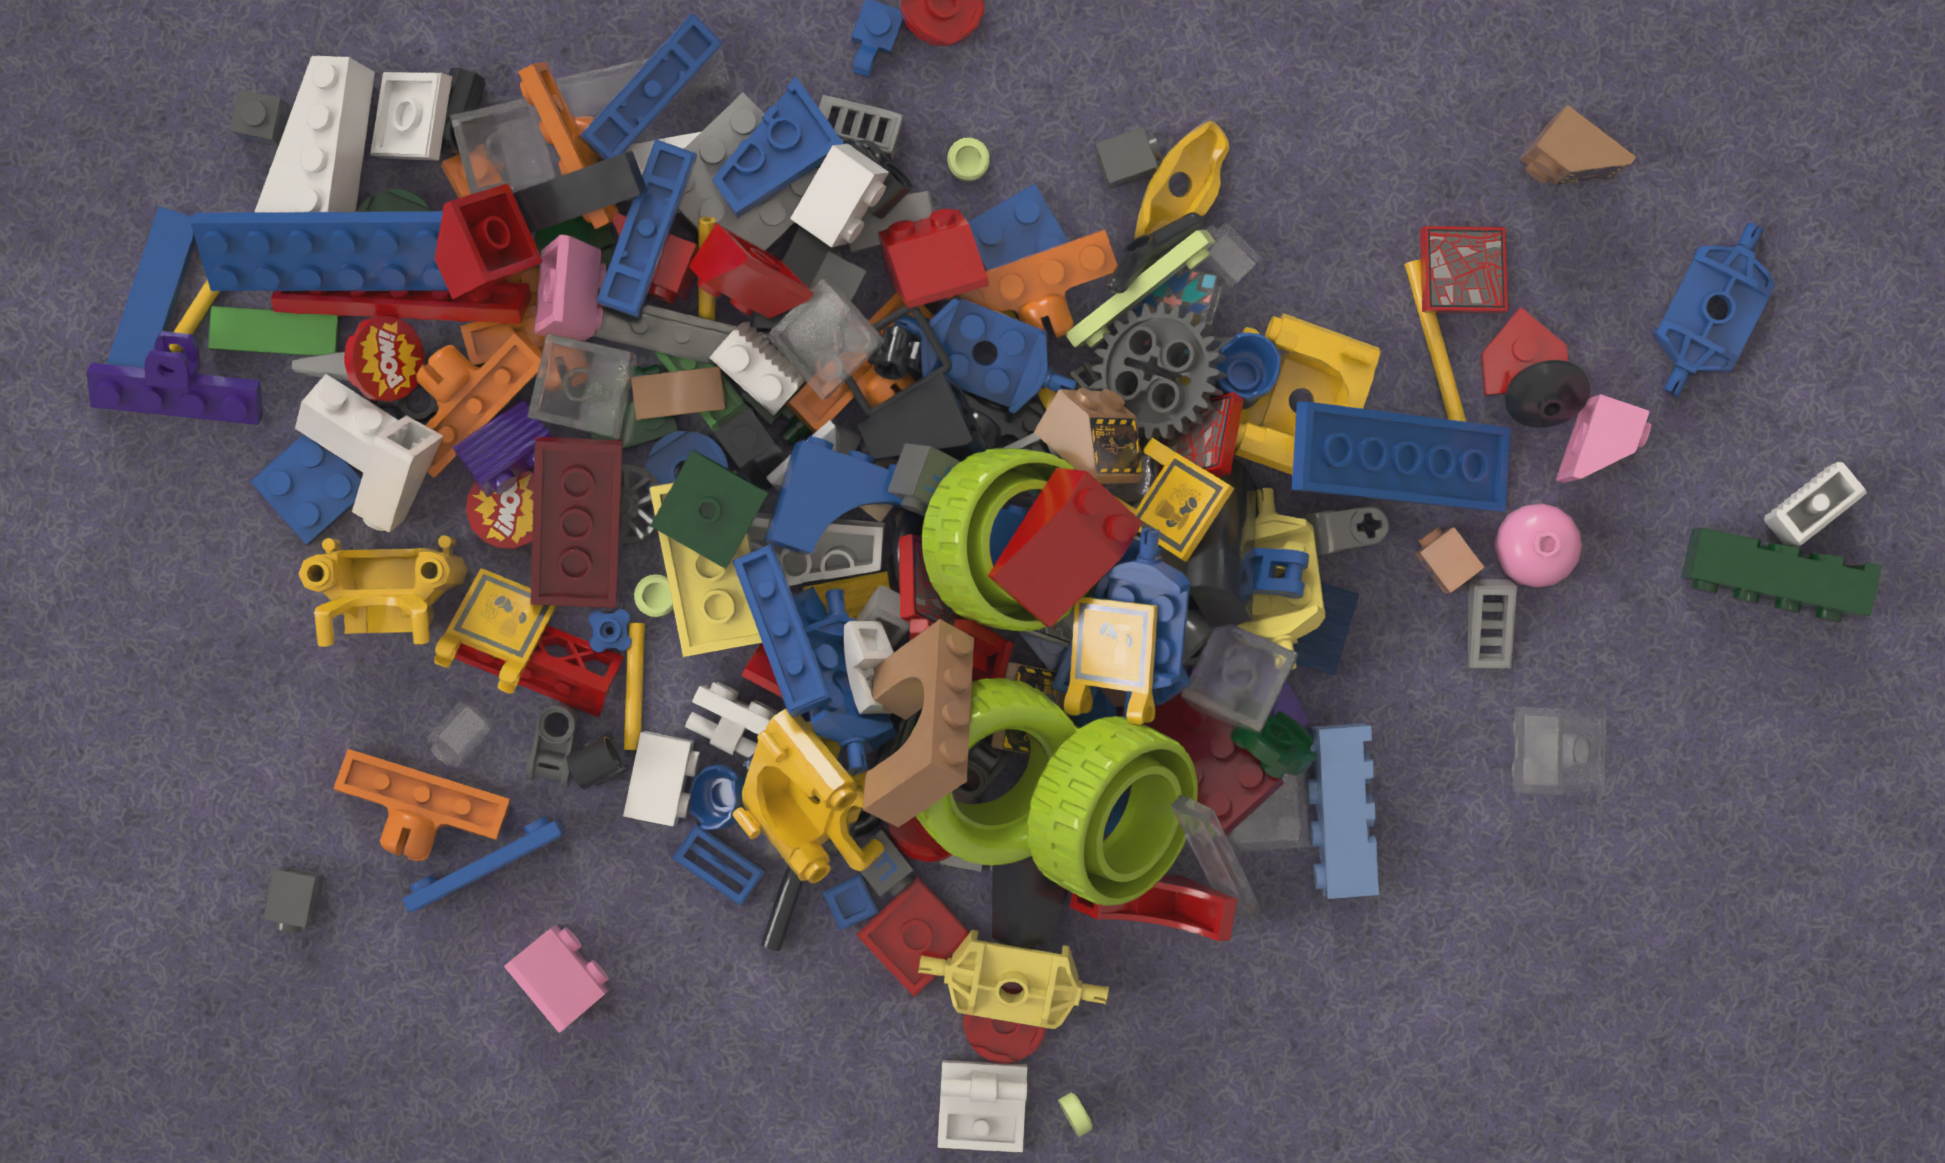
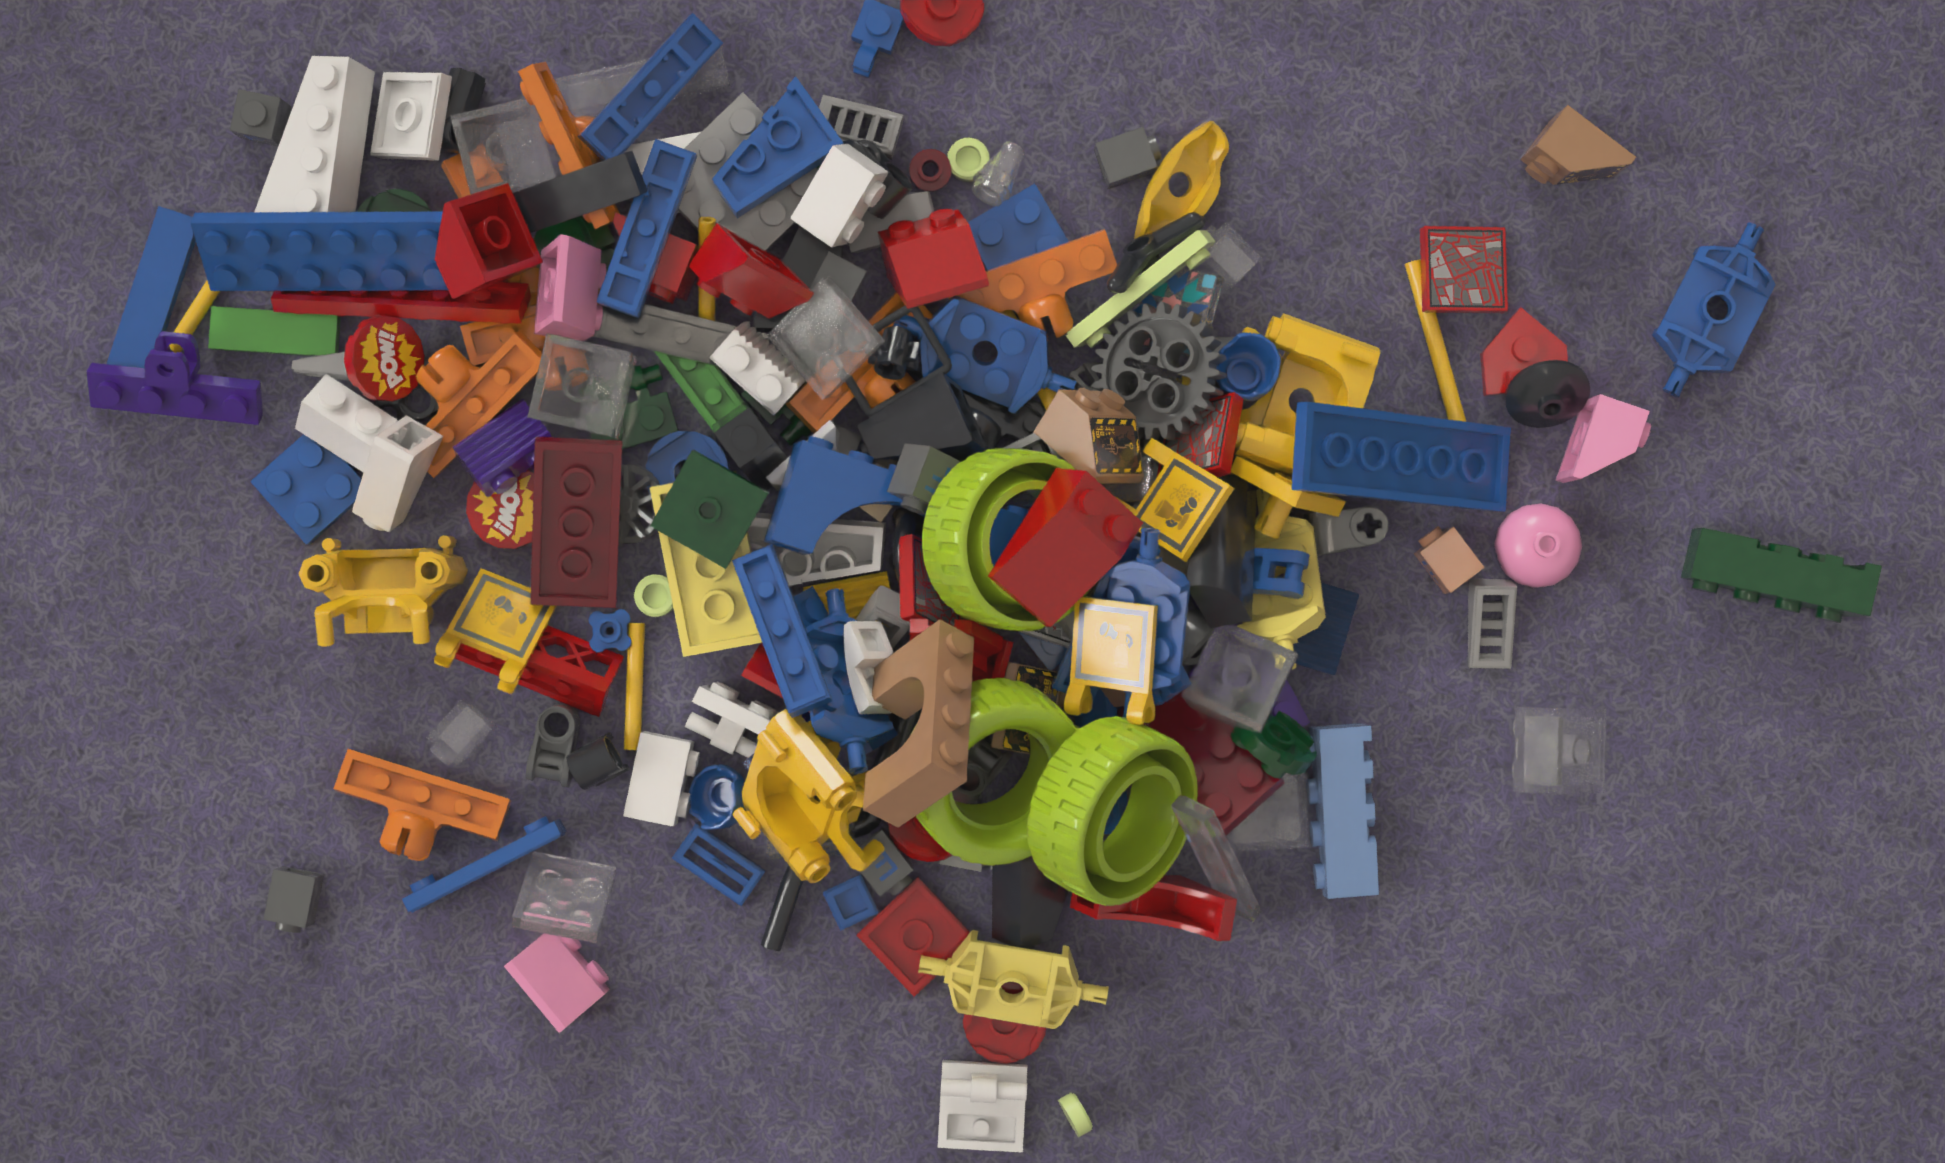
(564, 897): none -> clear plate
(678, 393): medium nougat slope -> none
(930, 183): none -> dark red plate
(997, 177): none -> clear cone
(1281, 496): none -> yellow tile
(1815, 505): white brick -> none

